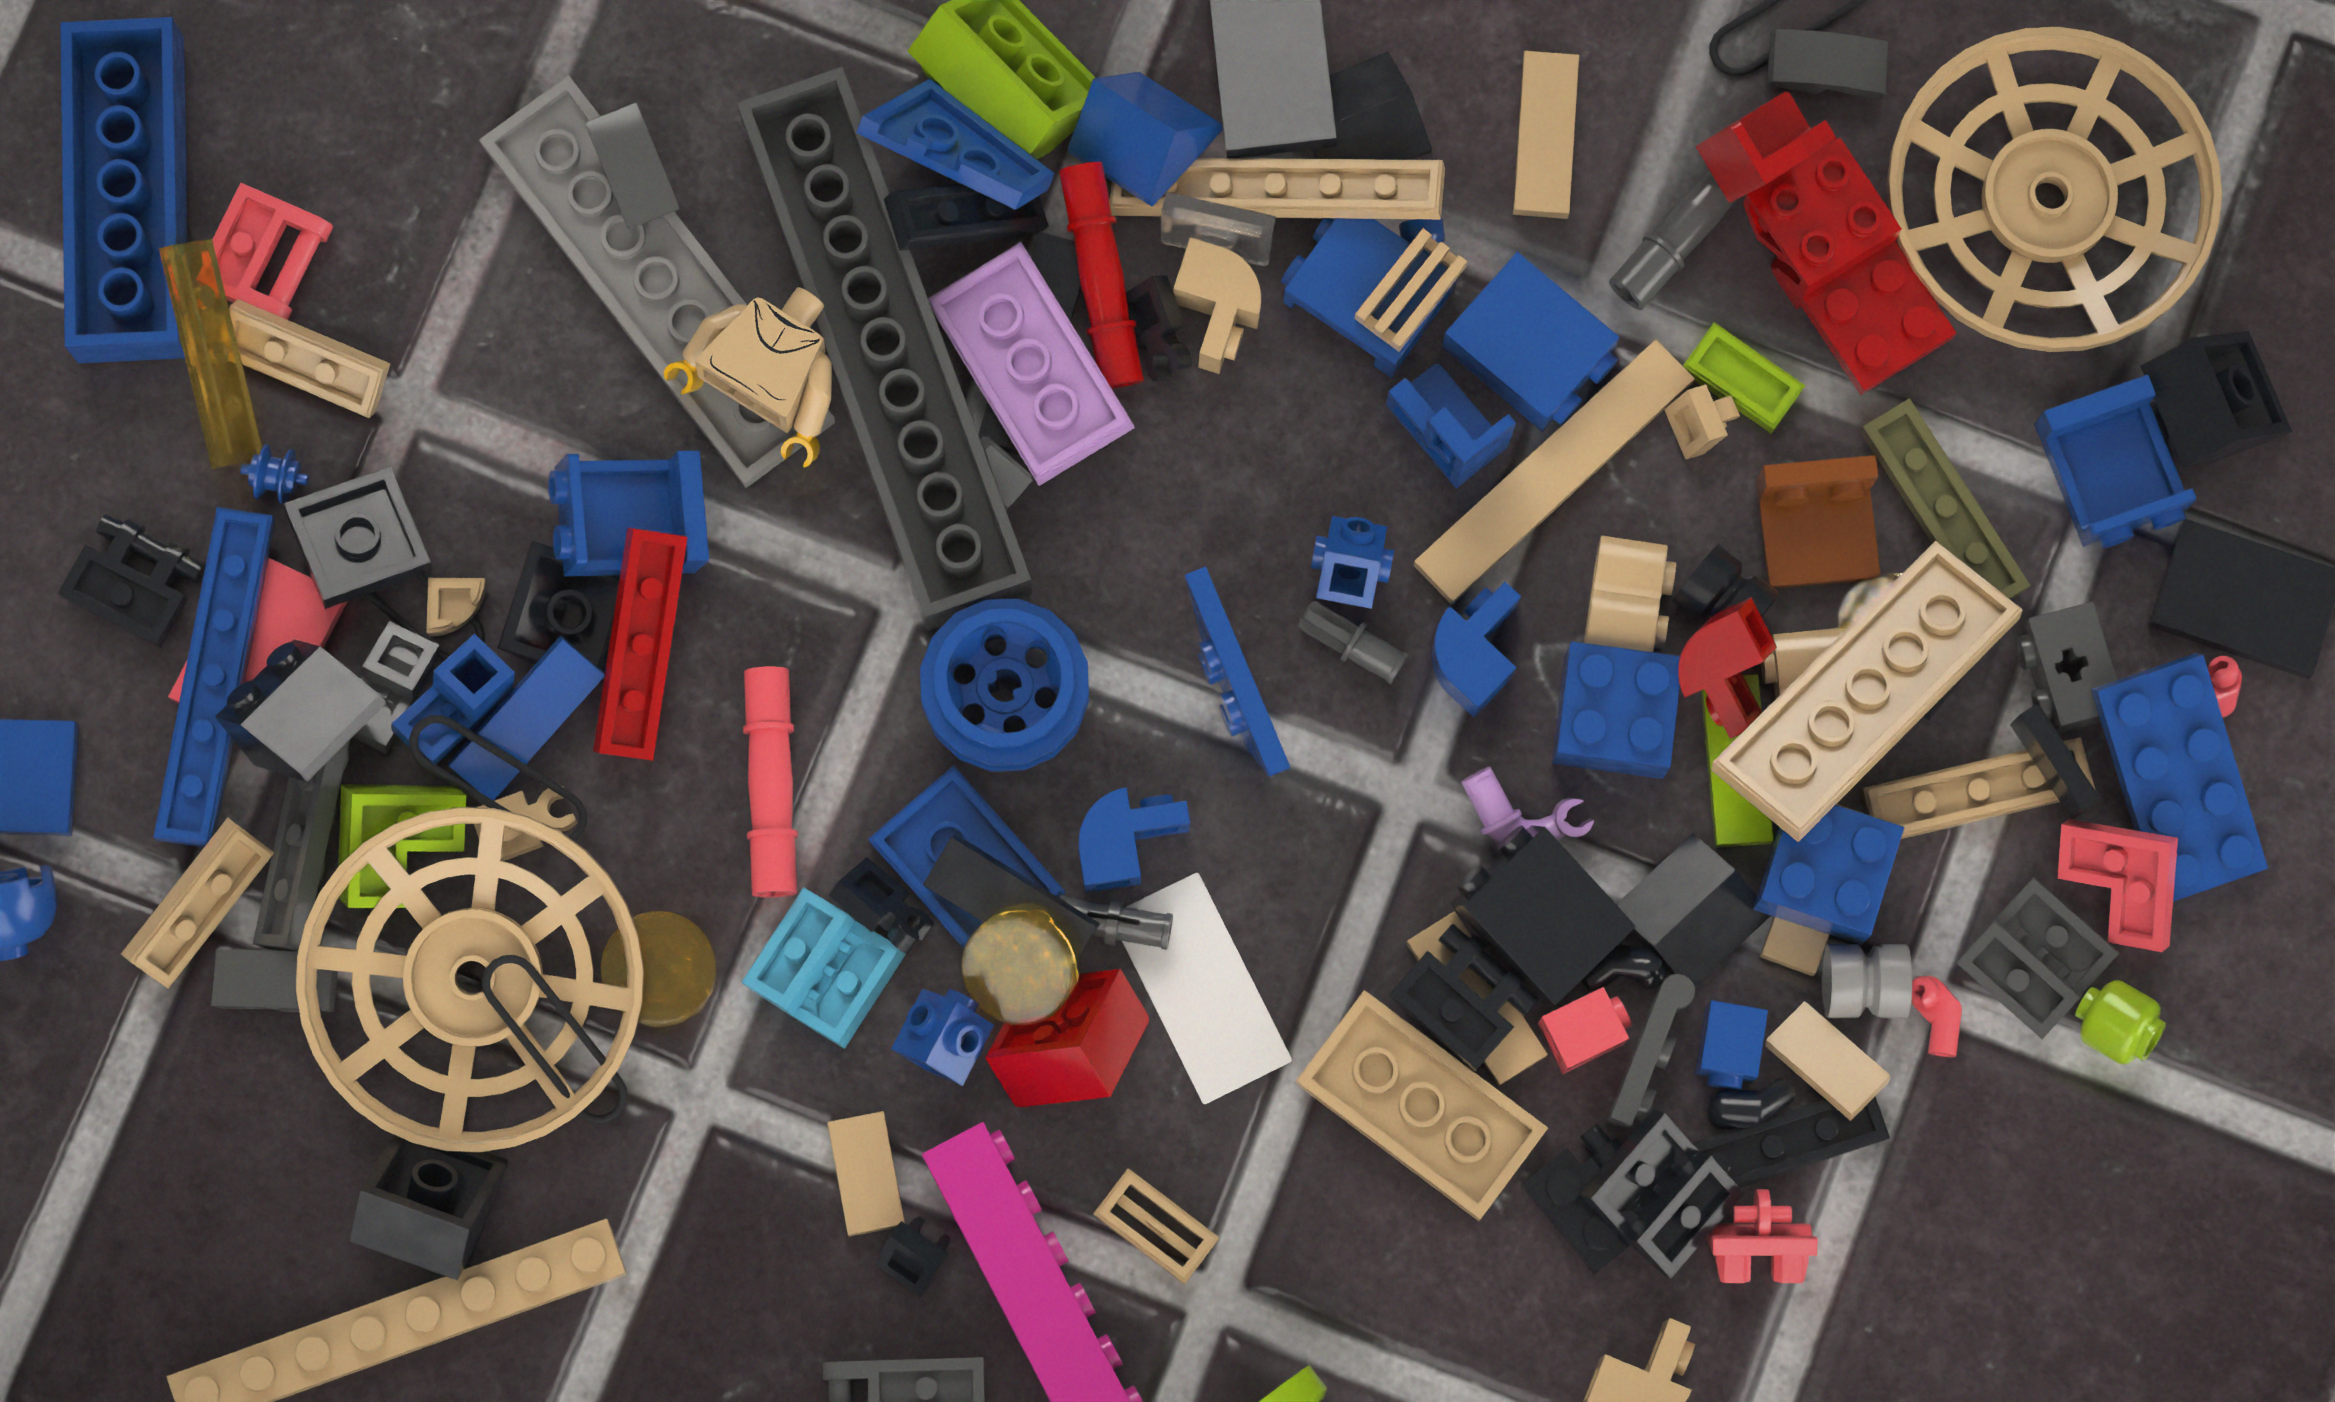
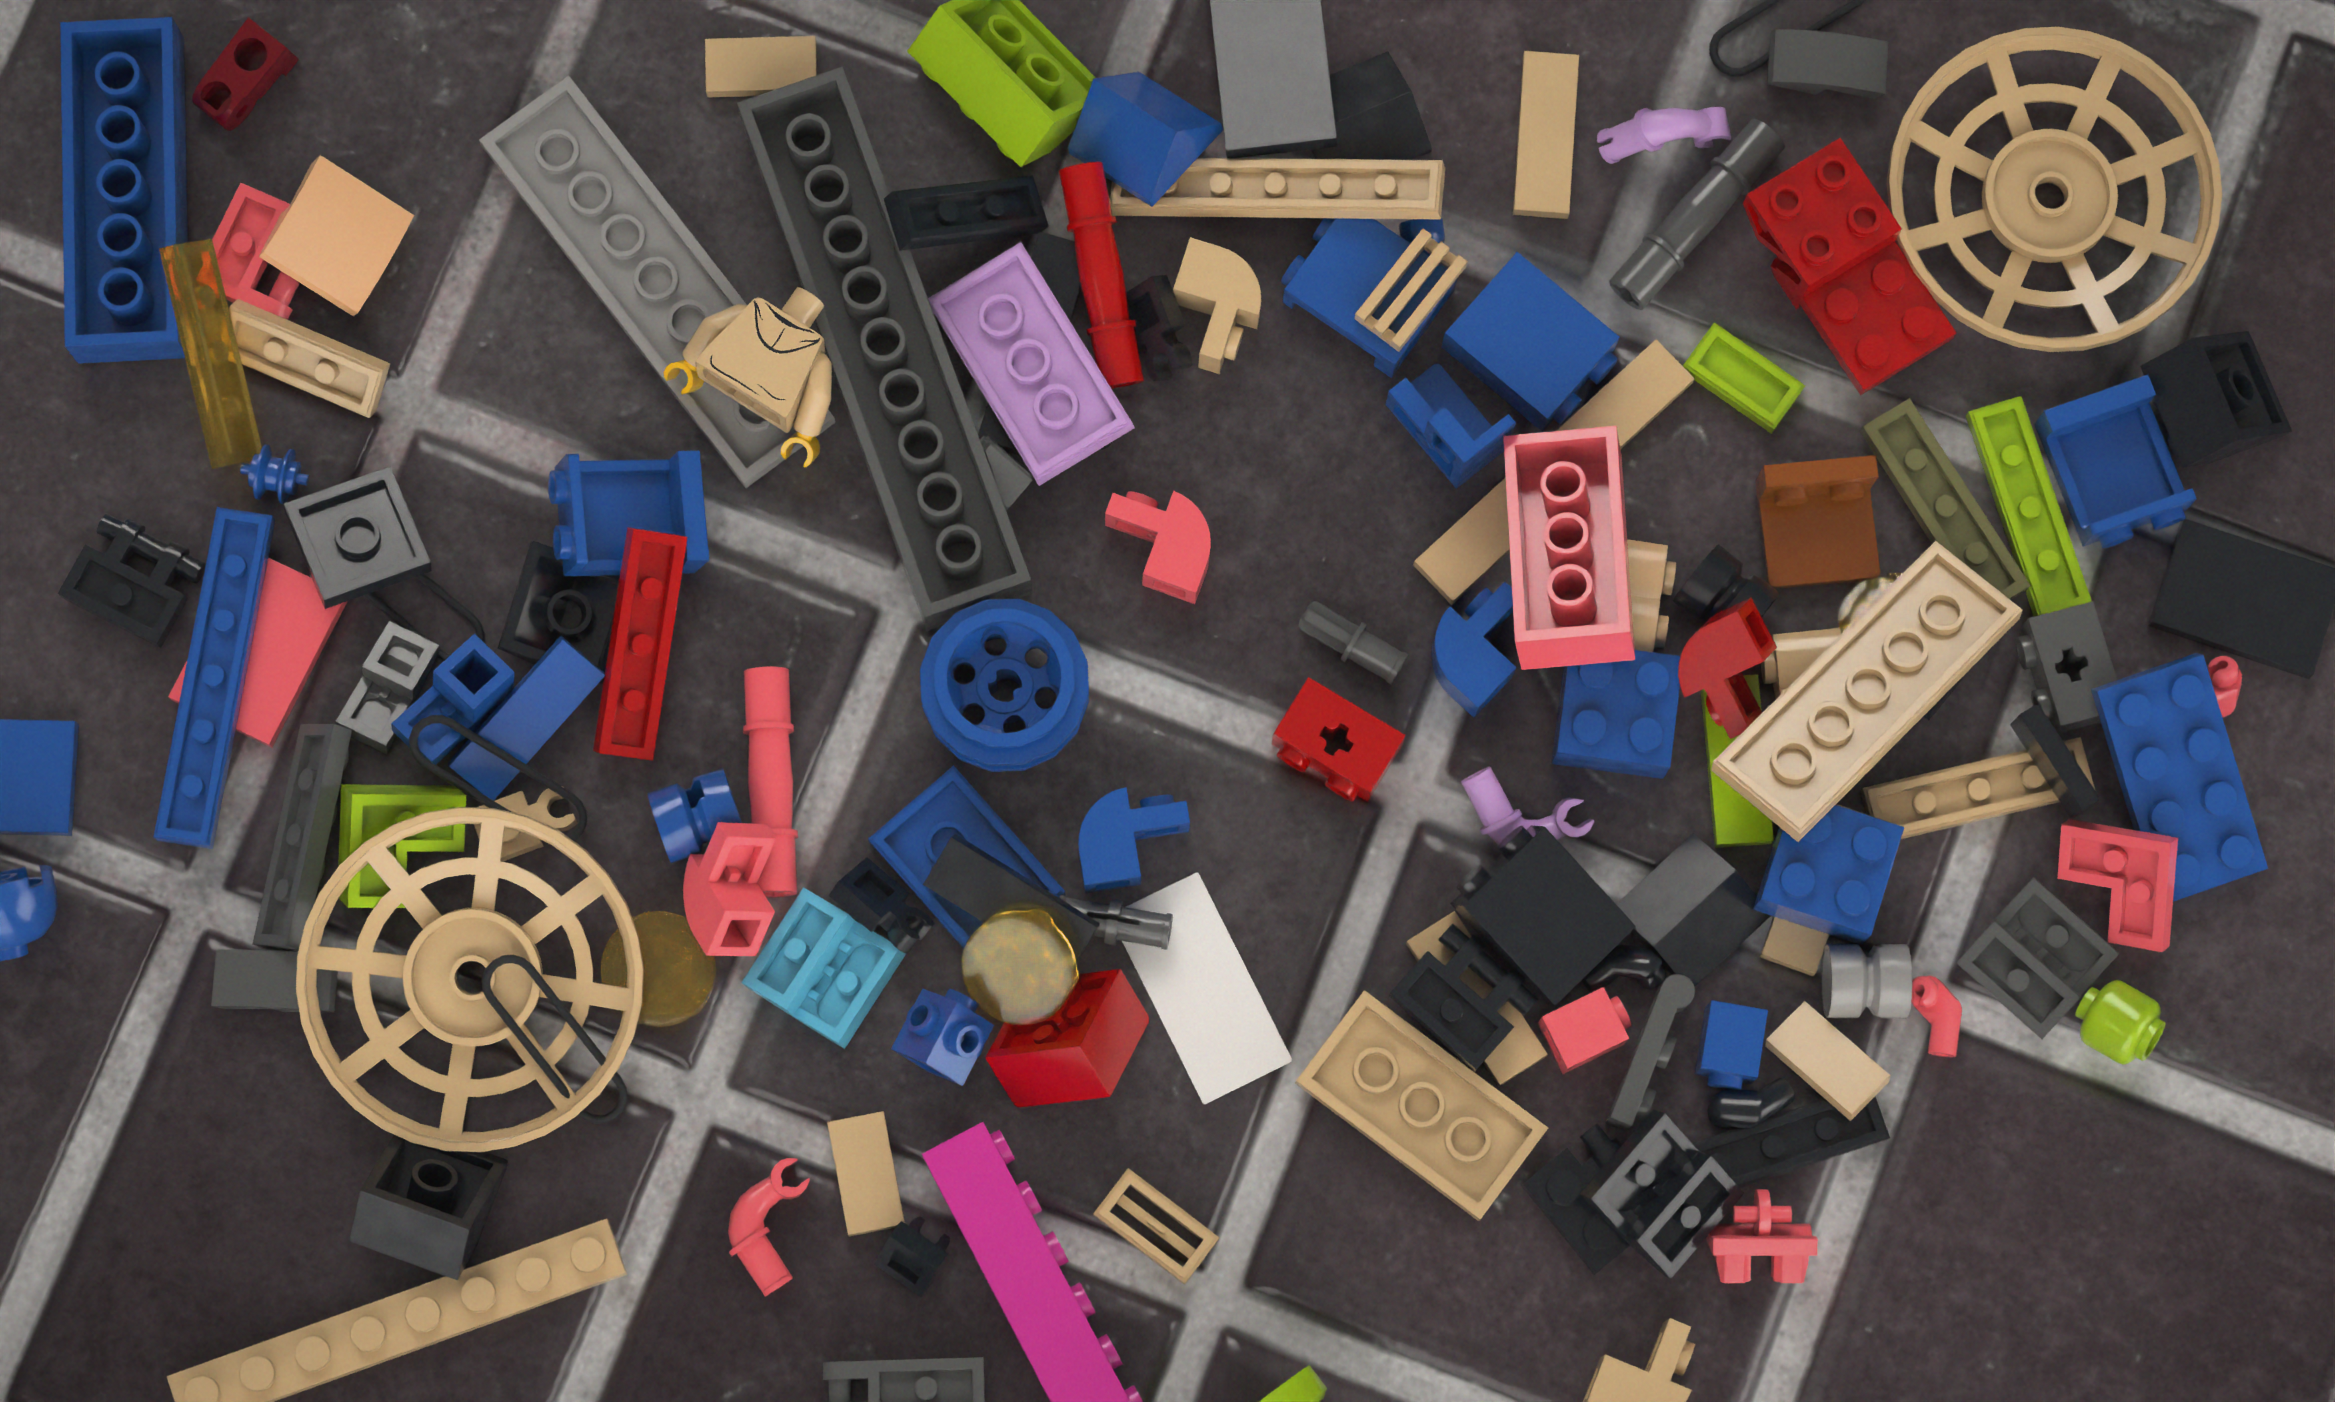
(197, 903): tan tile -> none
(242, 75): none -> dark red leg
(298, 710): slope -> none
(336, 235): none -> light nougat slope
(453, 603): tan tile -> none
(632, 165): dark grey slope -> none
(690, 815): none -> blue wheel
(722, 890): none -> coral brick
(749, 1233): none -> coral piece
(757, 64): none -> tan tile
(957, 143): blue wing -> none
(1179, 539): none -> coral brick
(1225, 663): blue wing -> none
(1233, 228): clear tile -> none
(1324, 713): none -> red brick
(1352, 561): blue brick -> none
(1568, 548): none -> coral brick
(1653, 128): none -> lavender piece
(1699, 420): tan tile -> none
(1762, 146): red panel -> none
(2027, 506): none -> lime tile

